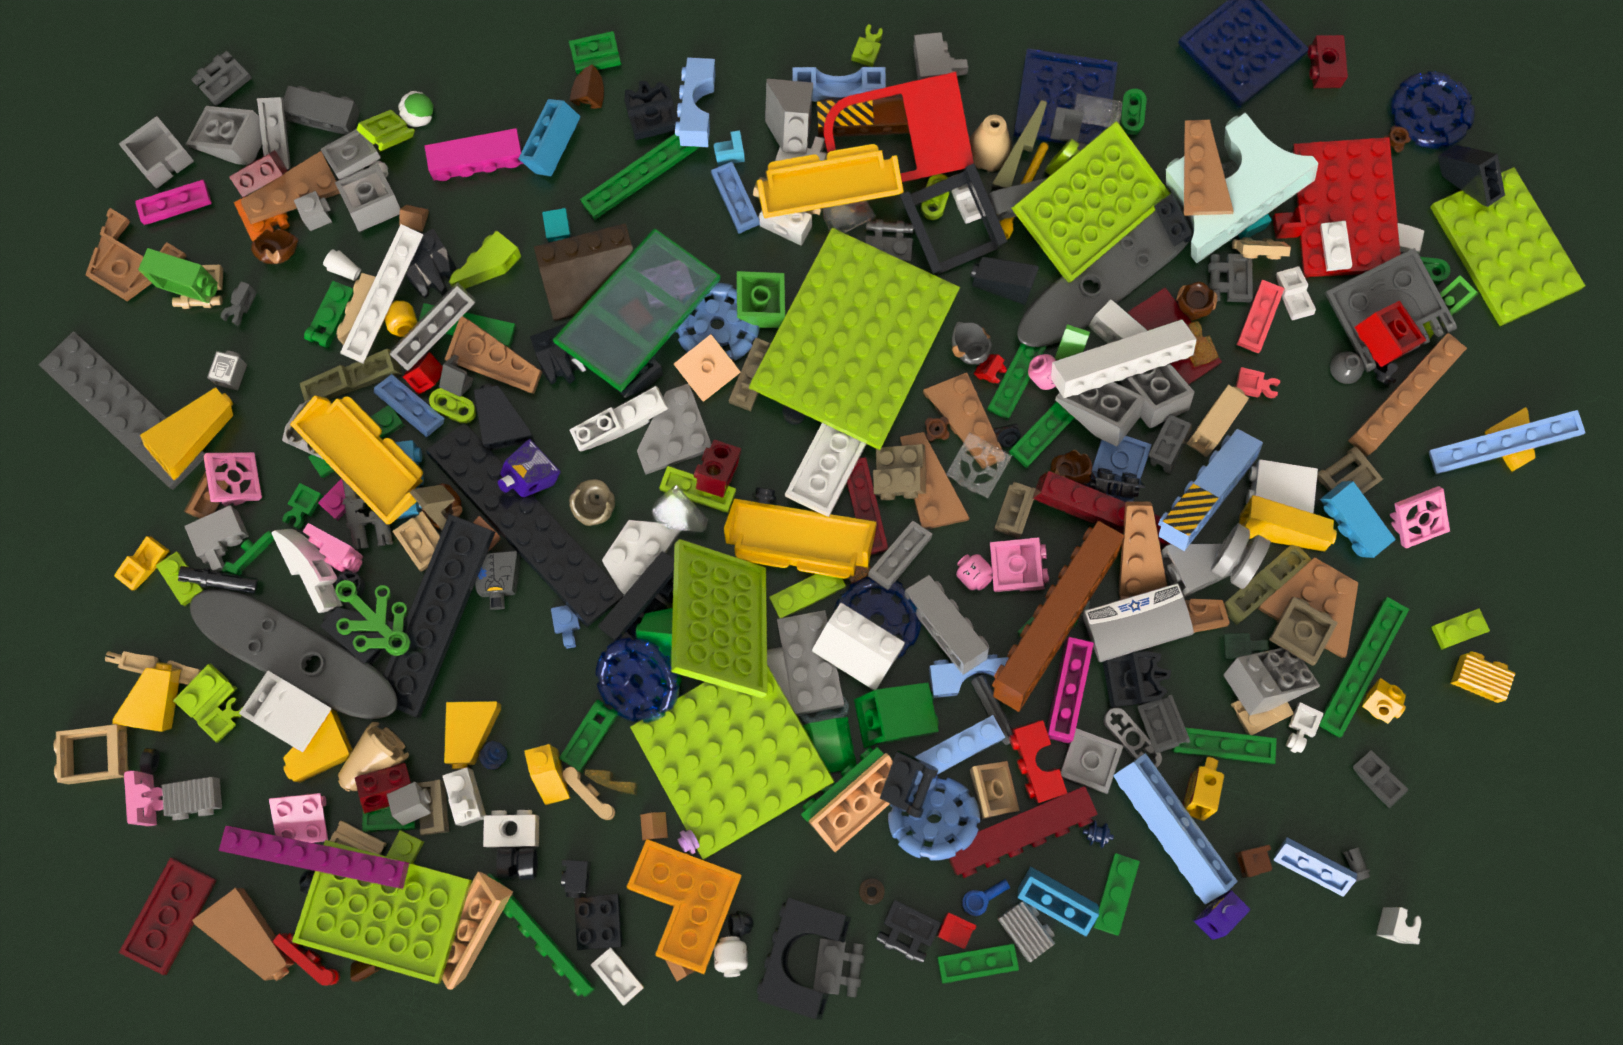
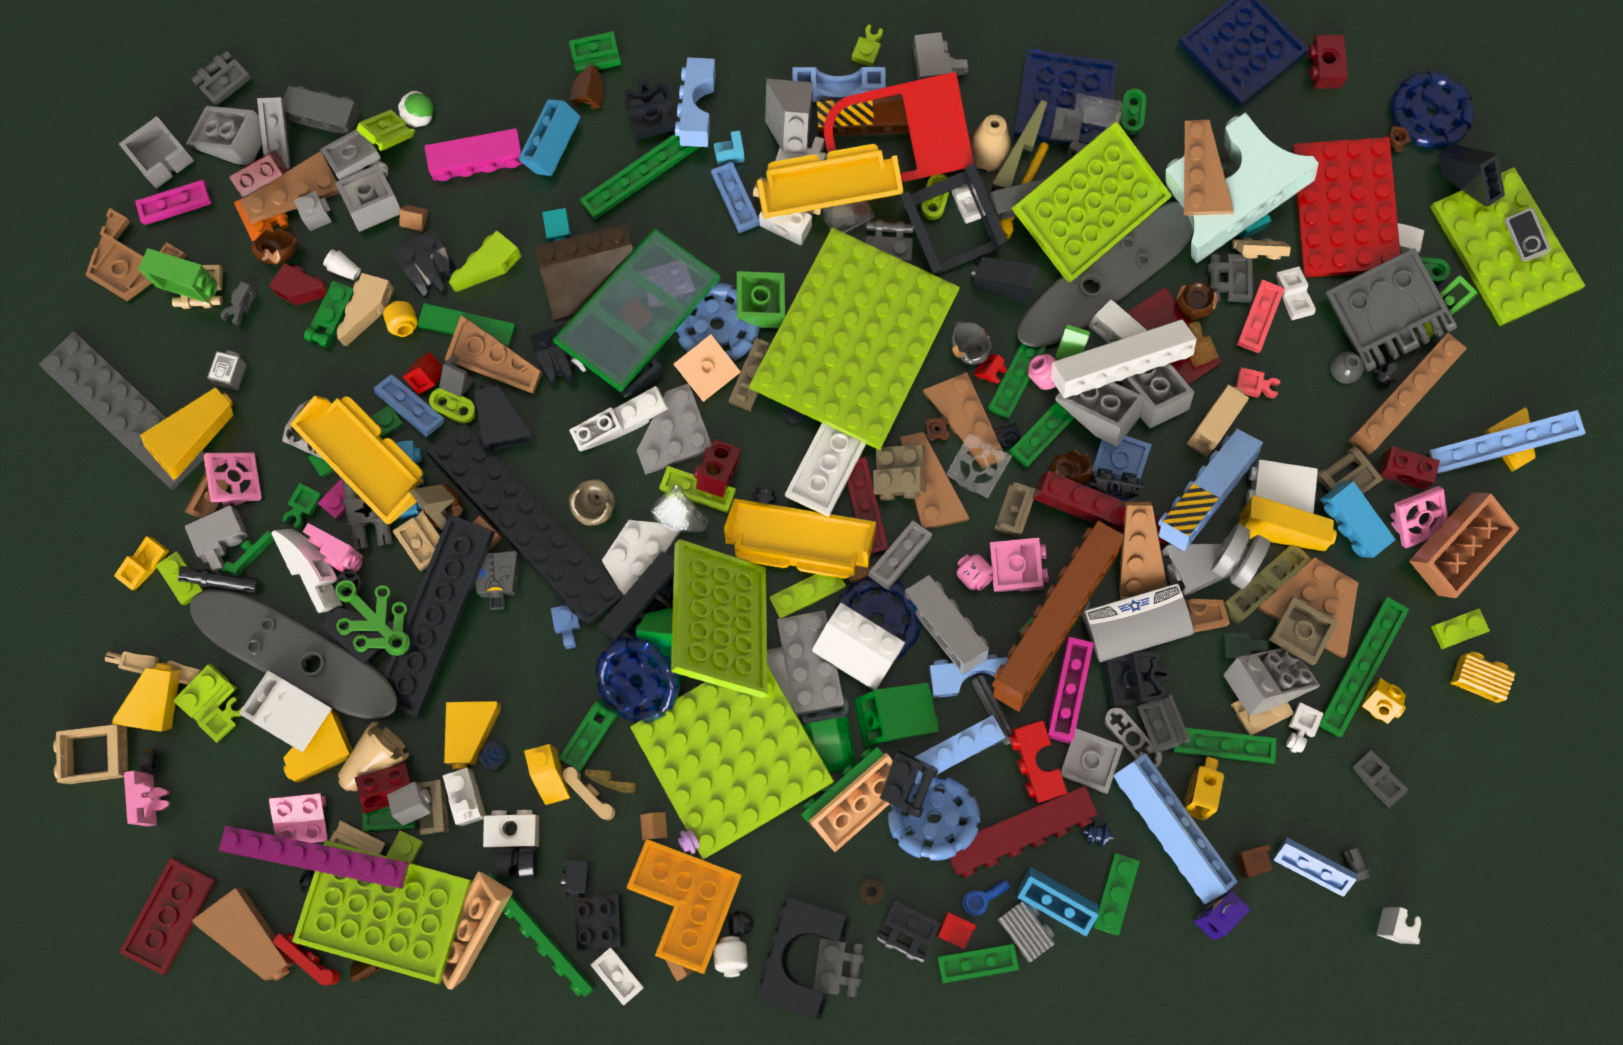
(191, 797): light grey brick -> none
(296, 286): none -> dark red slope
(351, 378): olive slope -> none
(382, 294): white plate -> none
(432, 326): light grey brick -> none
(528, 471): dark purple torso -> none
(994, 789): tan slope -> none
(1067, 152): lime plate -> none
(1170, 443): dark grey hinge -> none
(1173, 220): black hinge -> none
(1289, 224): red panel -> none
(1336, 246): white plate -> none
(1389, 333): red slope -> none
(1408, 468): none -> dark red brick
(1464, 544): none -> nougat brick
(1527, 235): none -> slope

